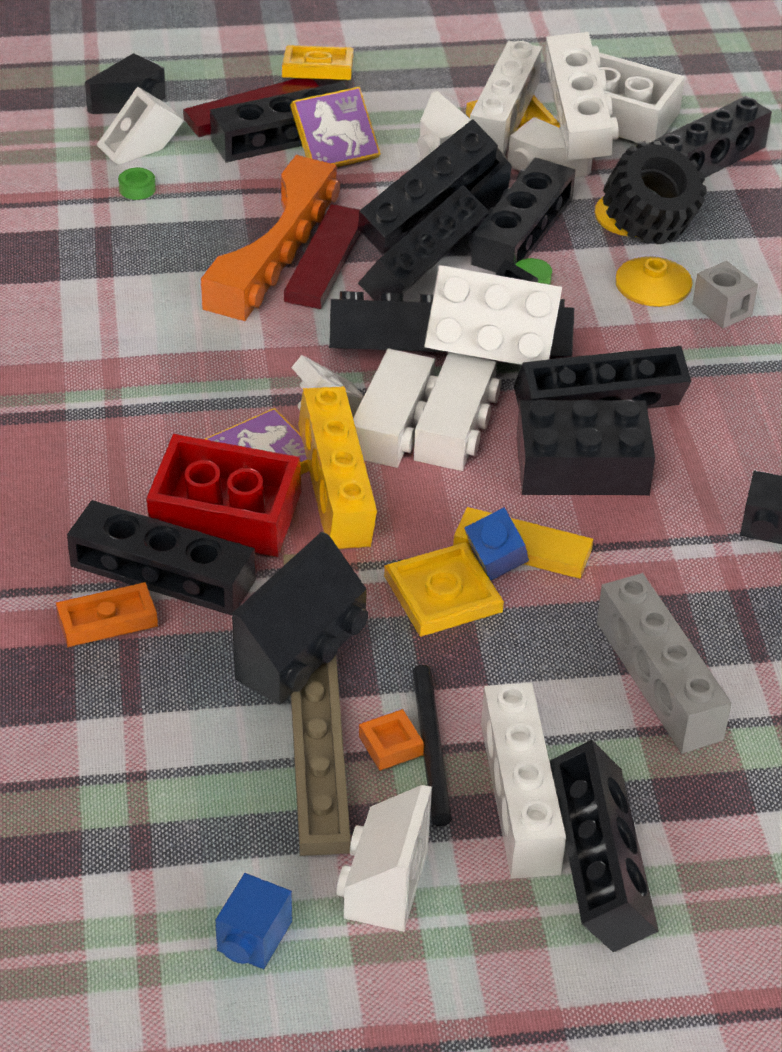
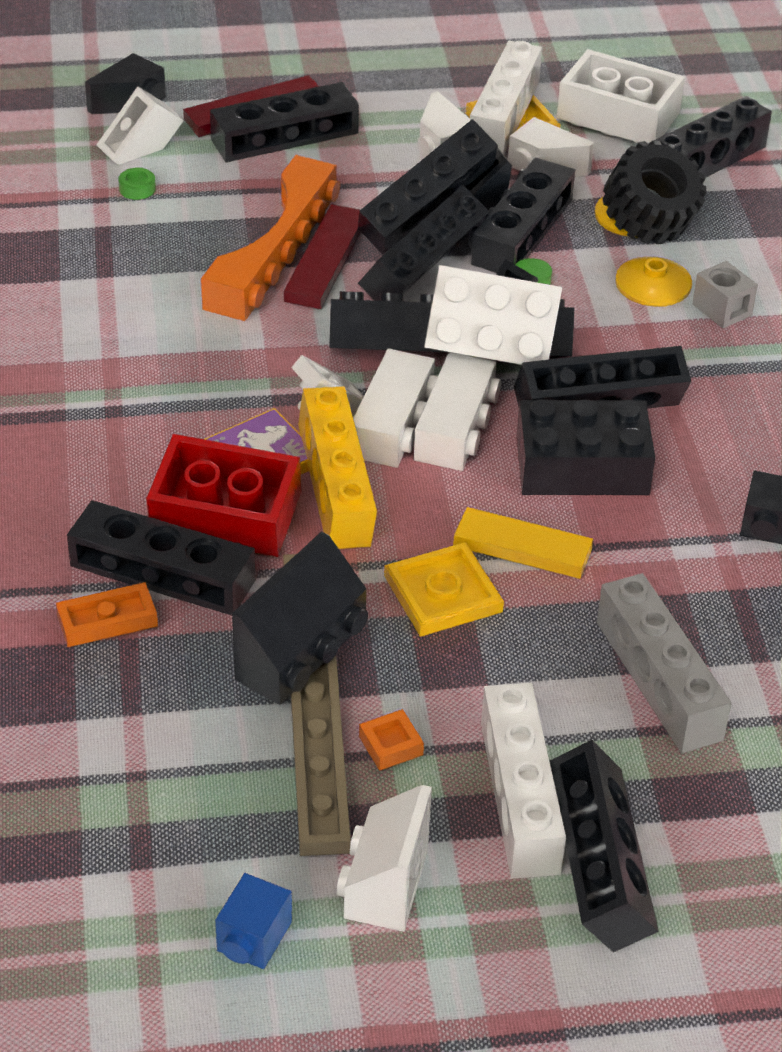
(317, 62): yellow tile -> none
(336, 127): tile -> none
(433, 752): black bar -> none
(497, 543): blue brick -> none
(580, 96): white brick -> none

